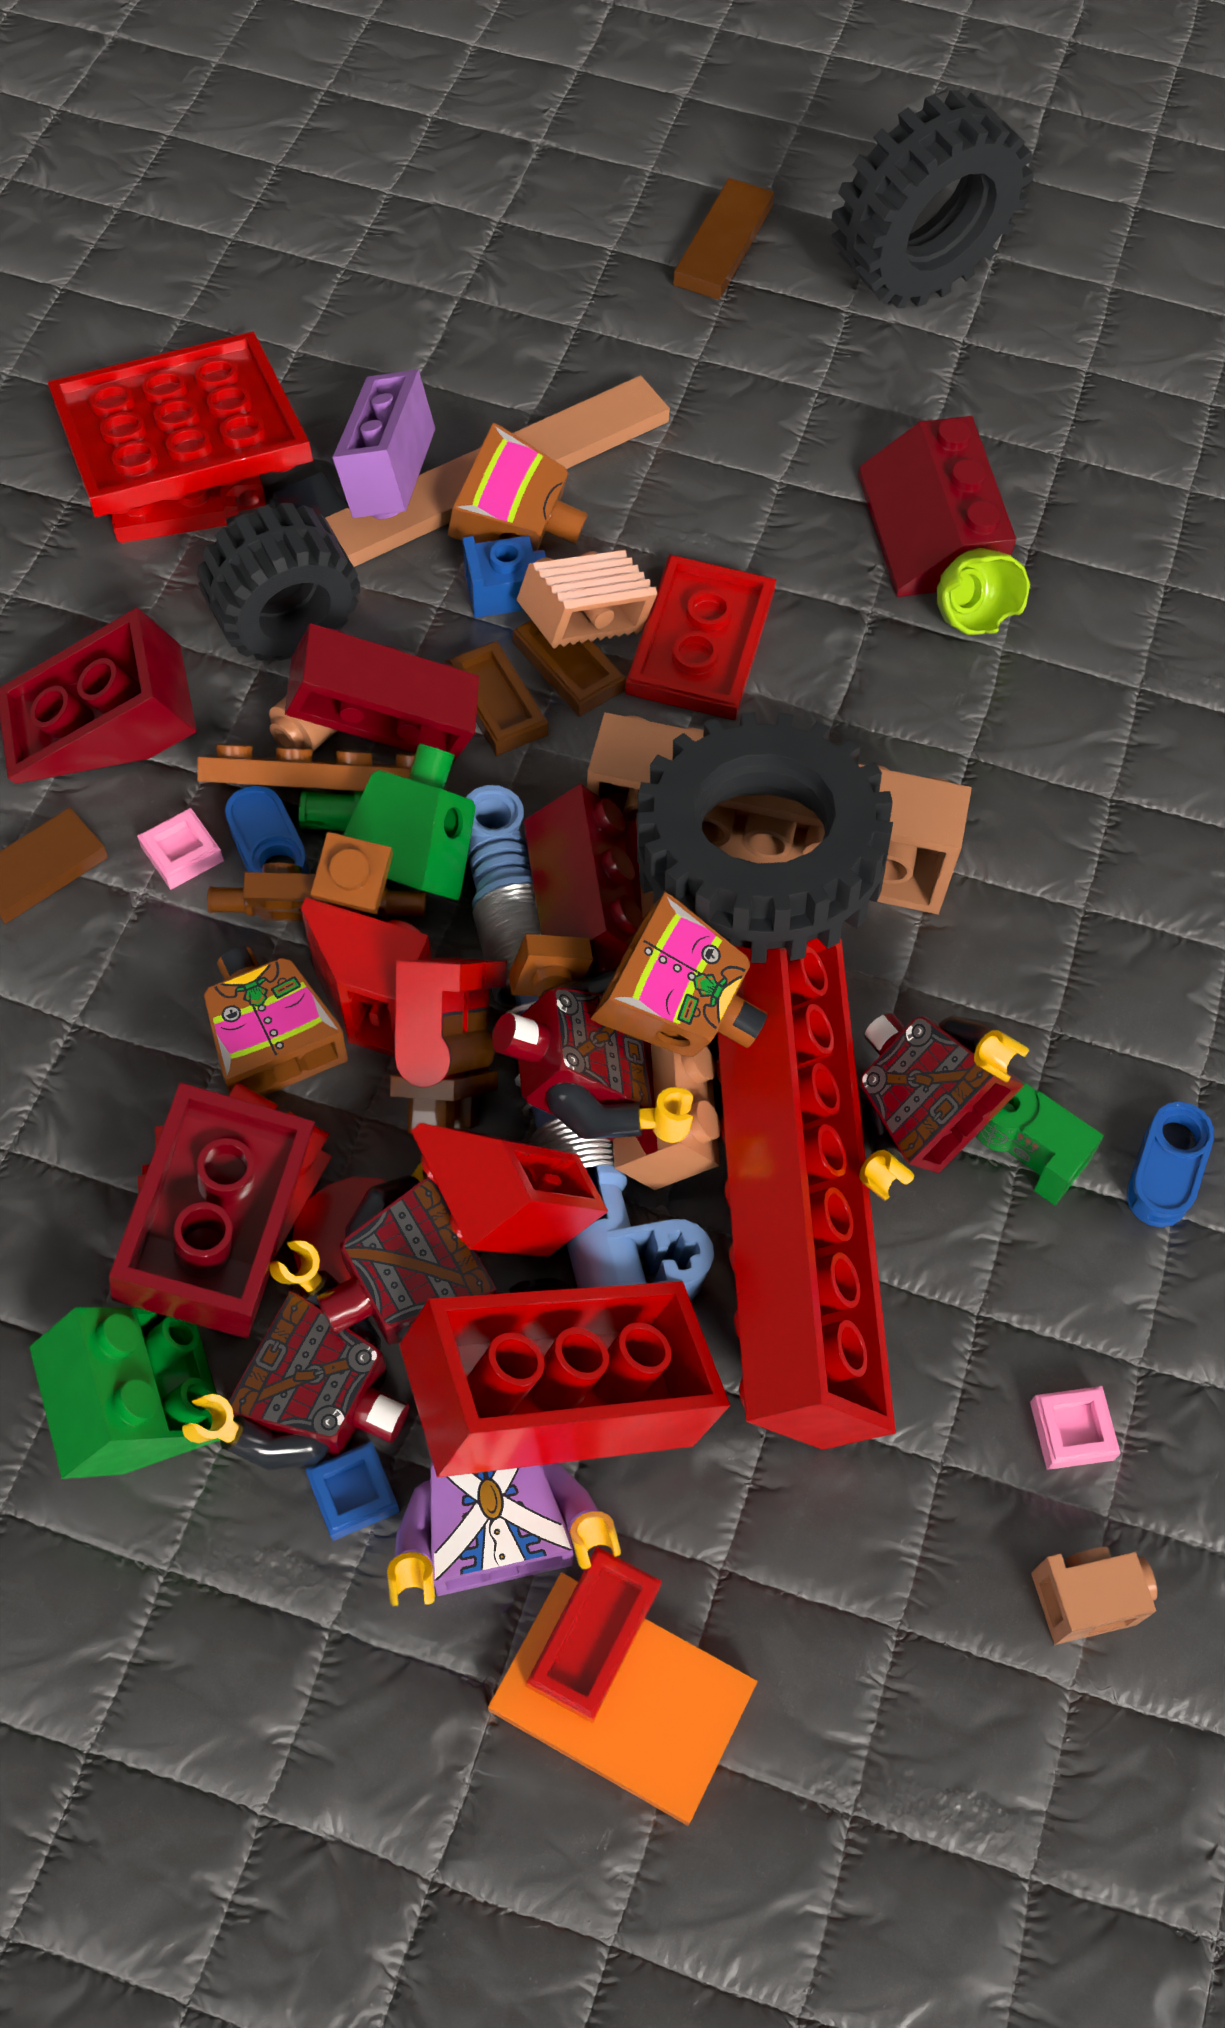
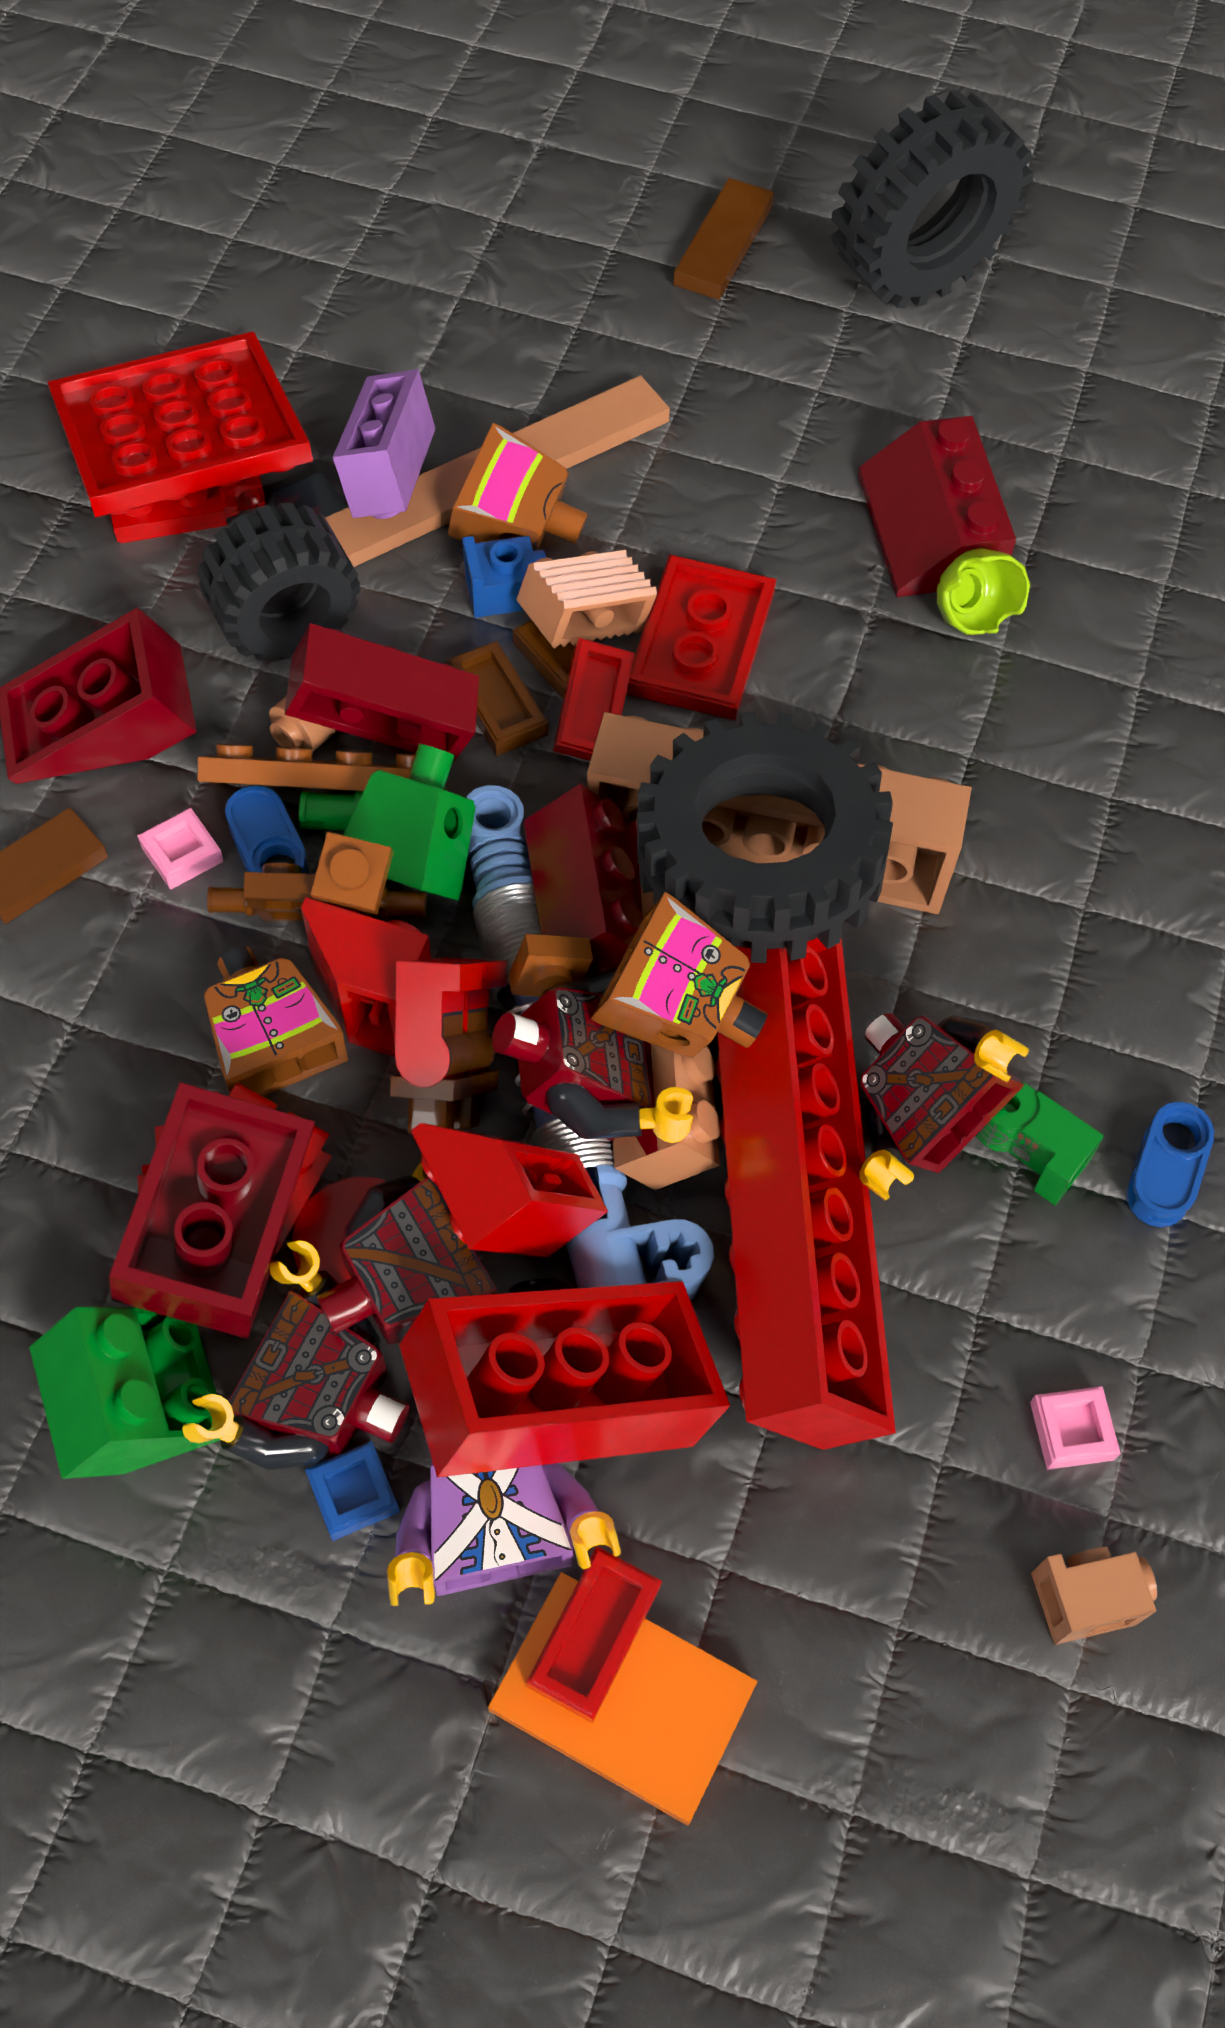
(594, 686): none -> red tile

